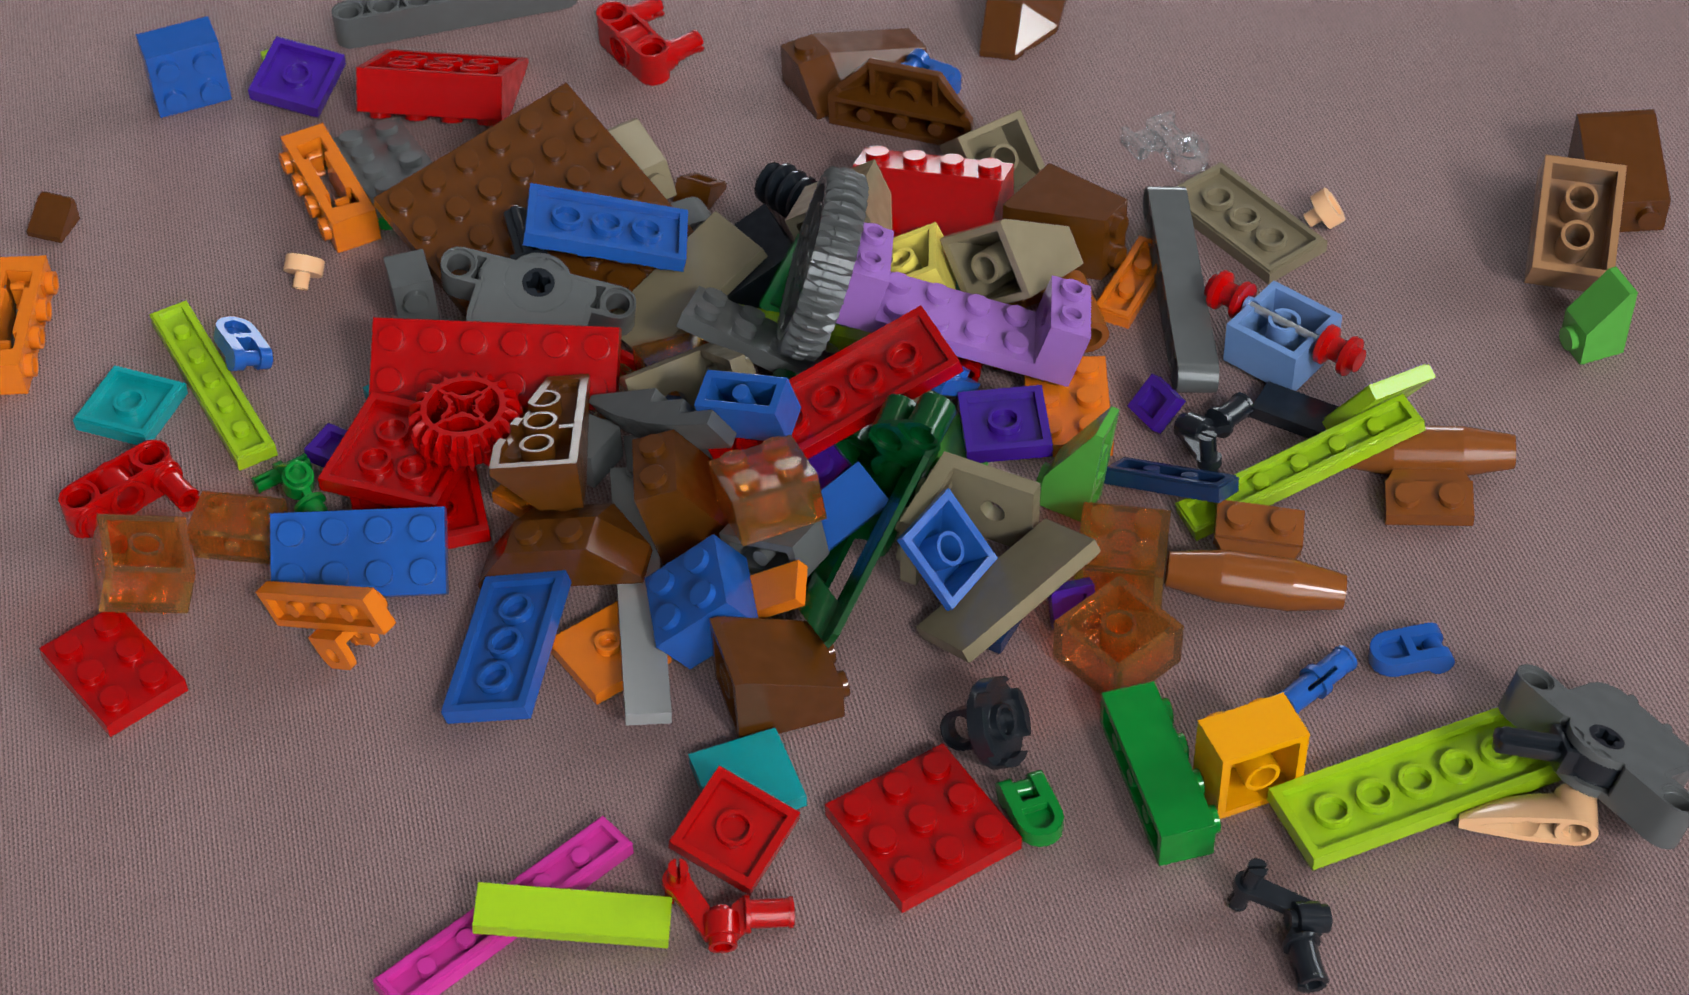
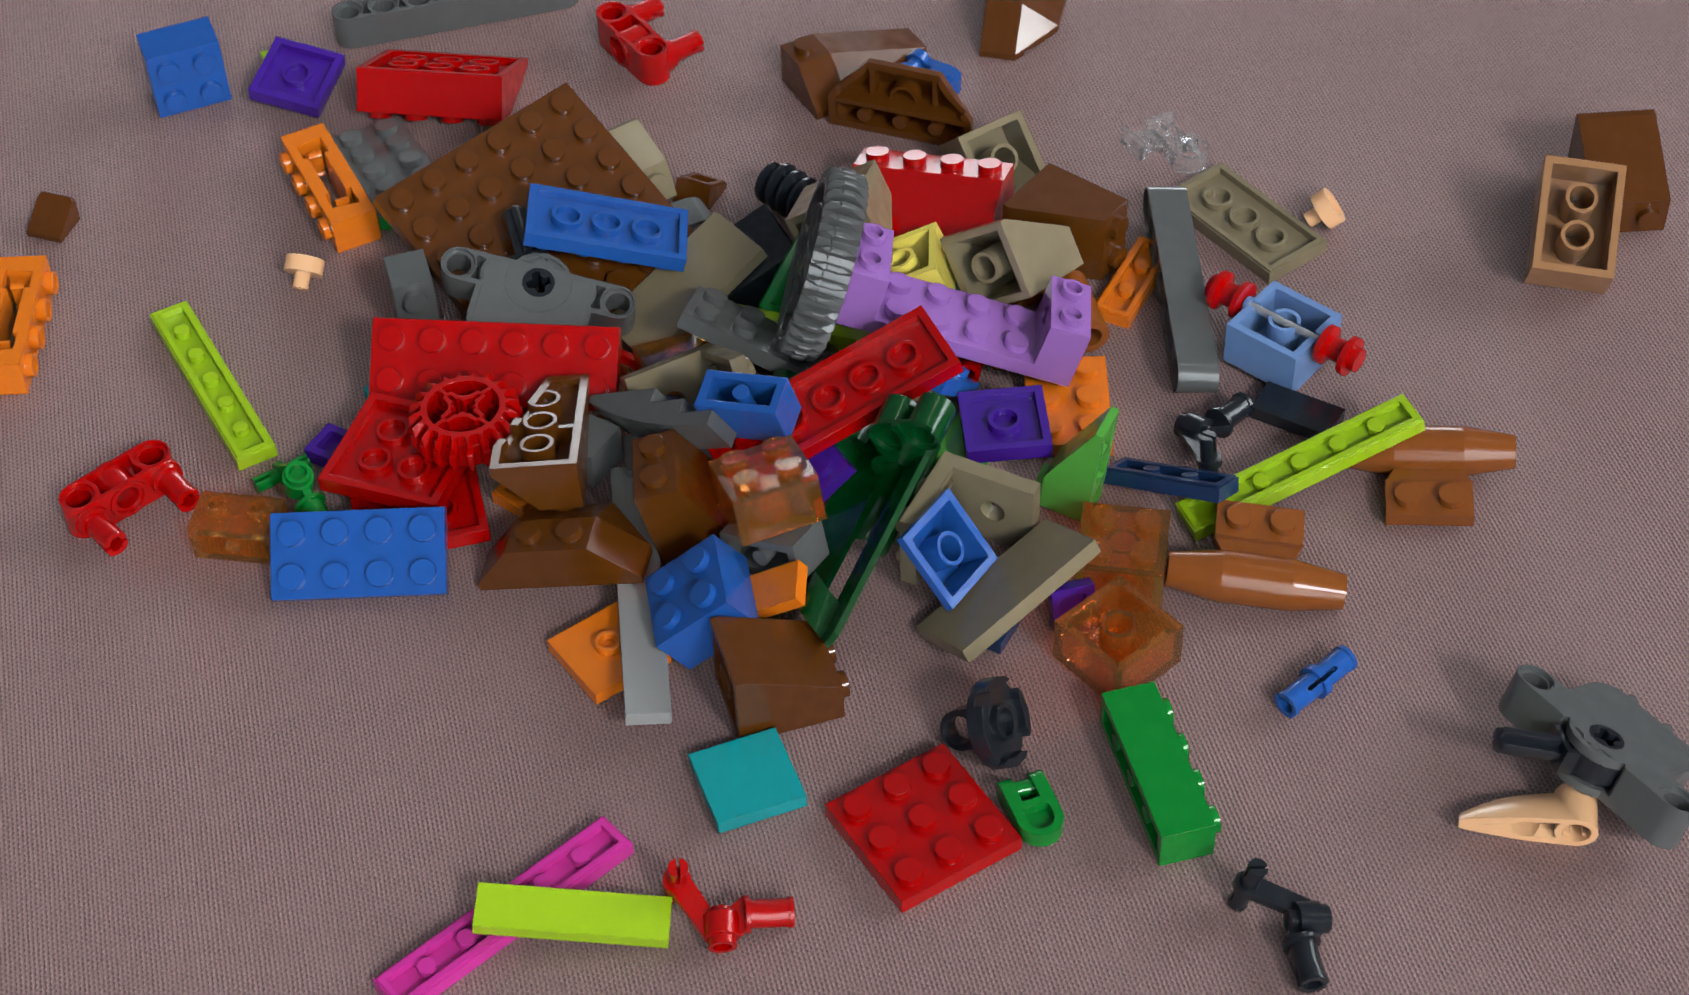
(113, 670): red plate -> none
(130, 406): teal tile -> none
(142, 564): clear orange brick -> none
(242, 344): blue plate -> none
(335, 613): orange plate -> none
(507, 647): blue plate -> none
(734, 830): red plate -> none
(850, 503): blue panel -> none
(1156, 403): dark purple plate -> none
(1249, 752): light orange brick -> none
(1379, 392): lime tile -> none
(1396, 655): blue plate -> none
(1402, 789): lime plate -> none
(1599, 318): bright green slope -> none

